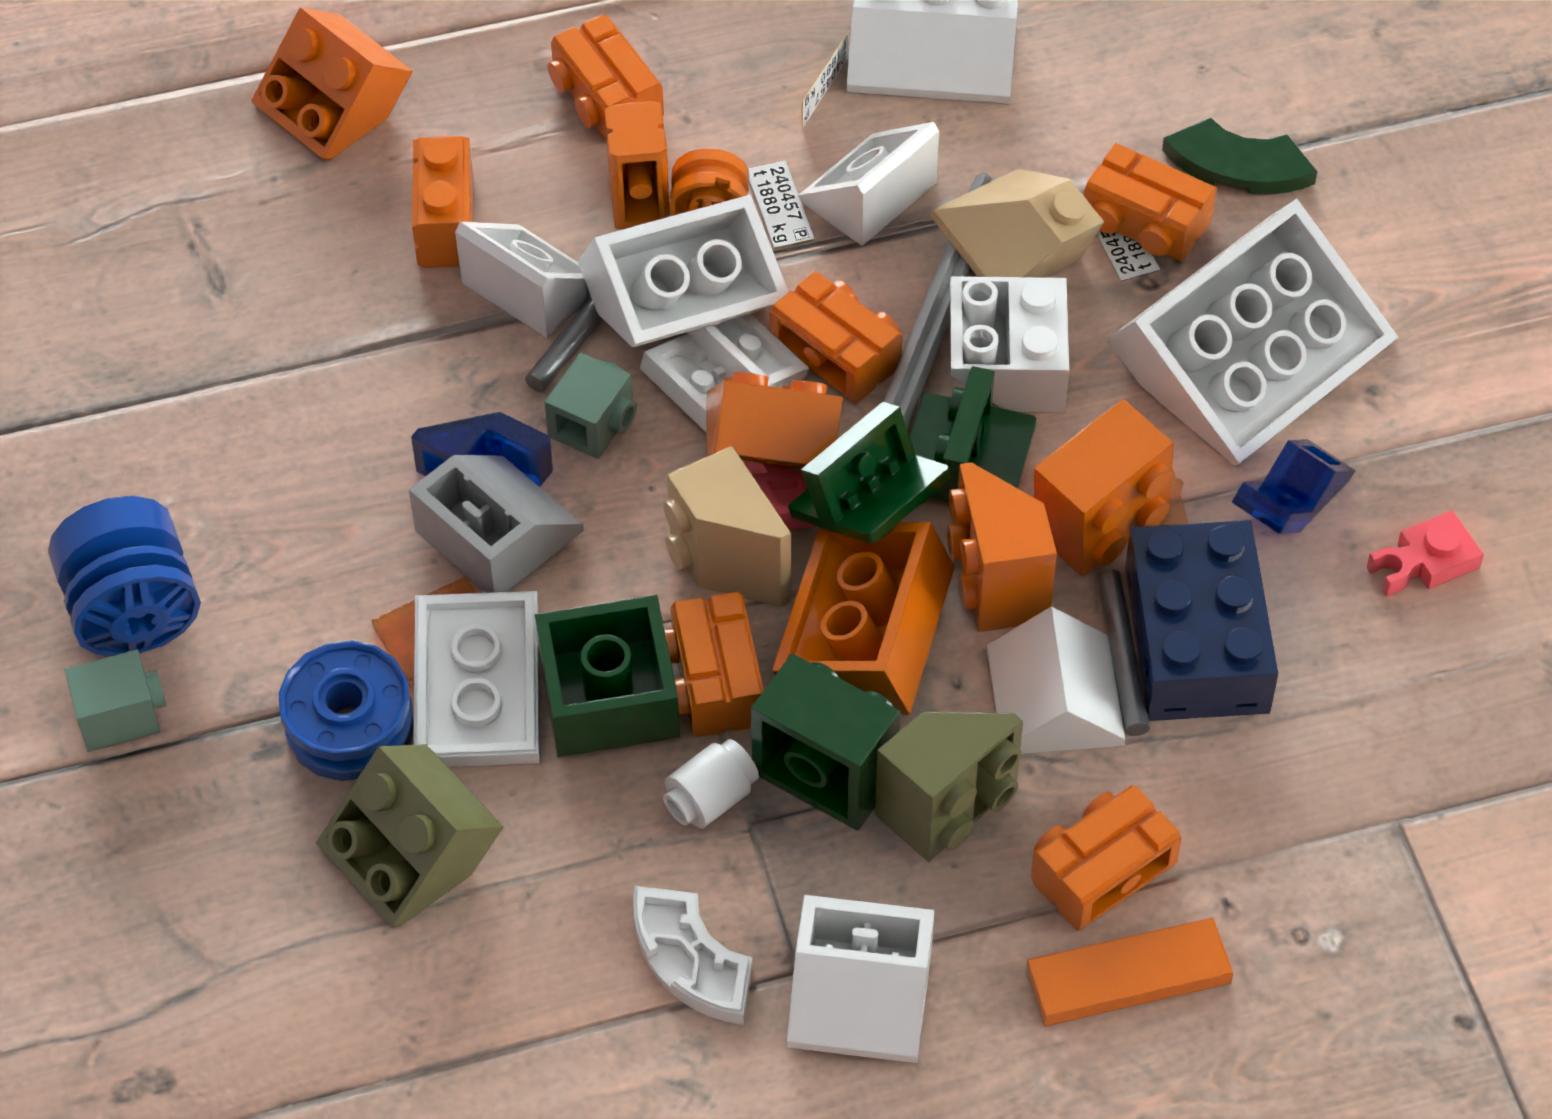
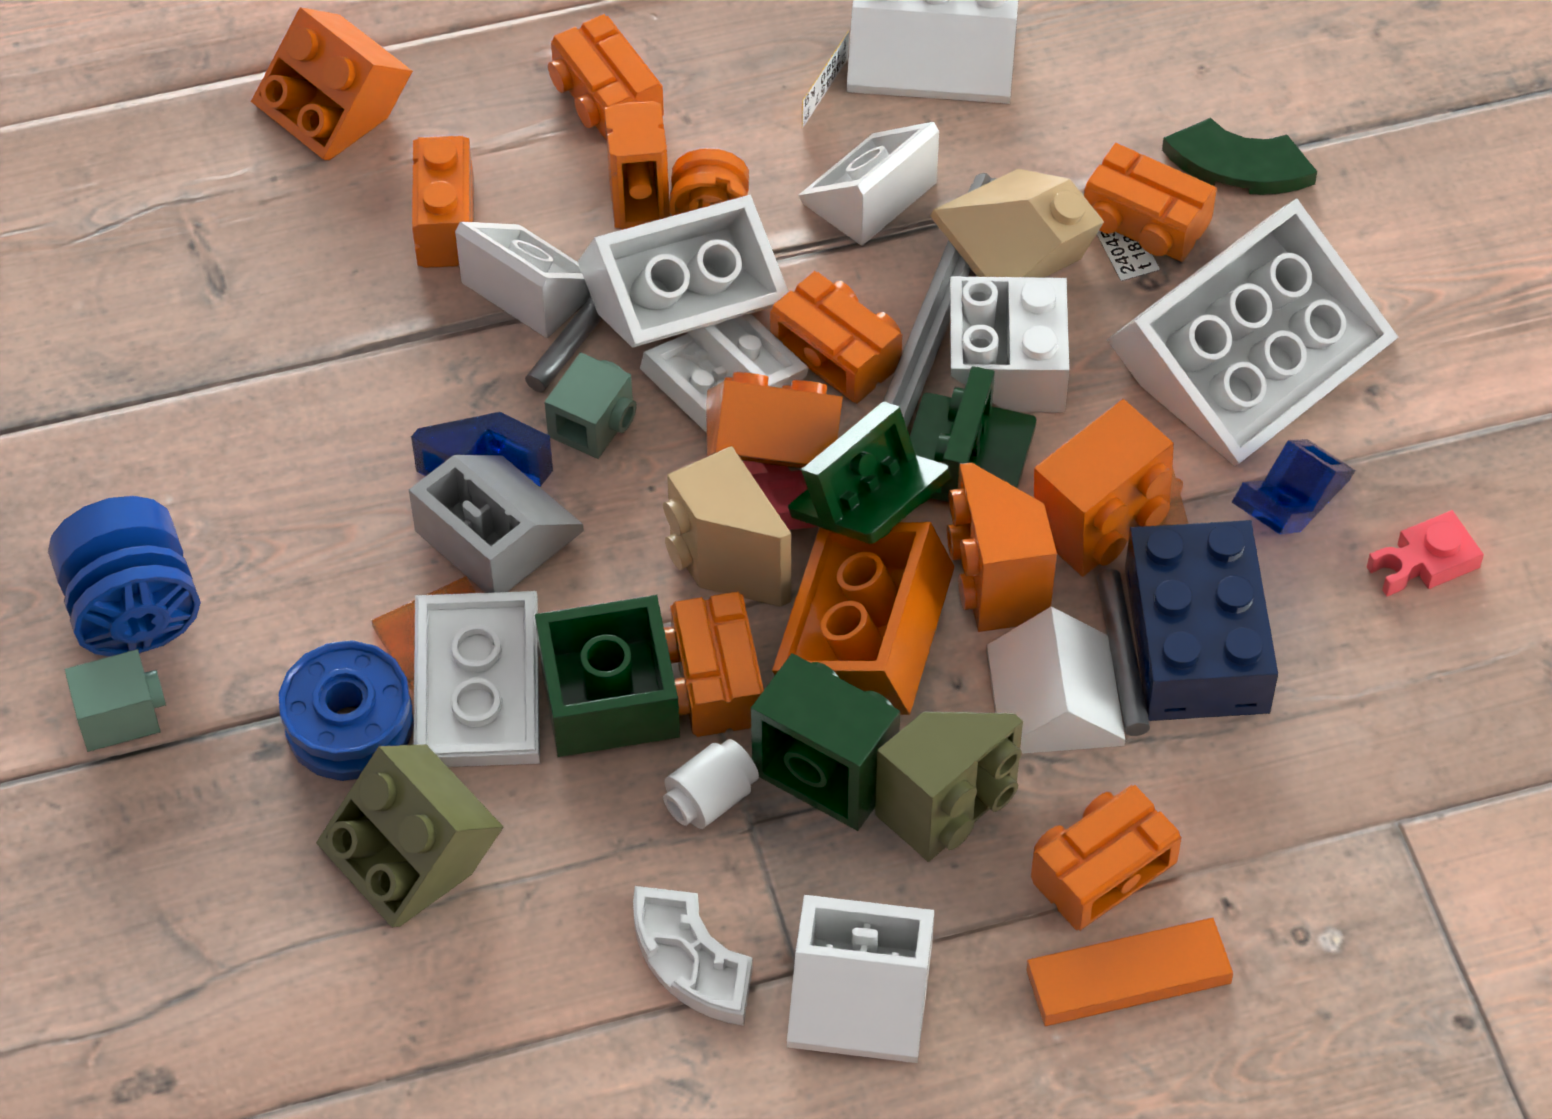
(780, 204): white sticker -> none

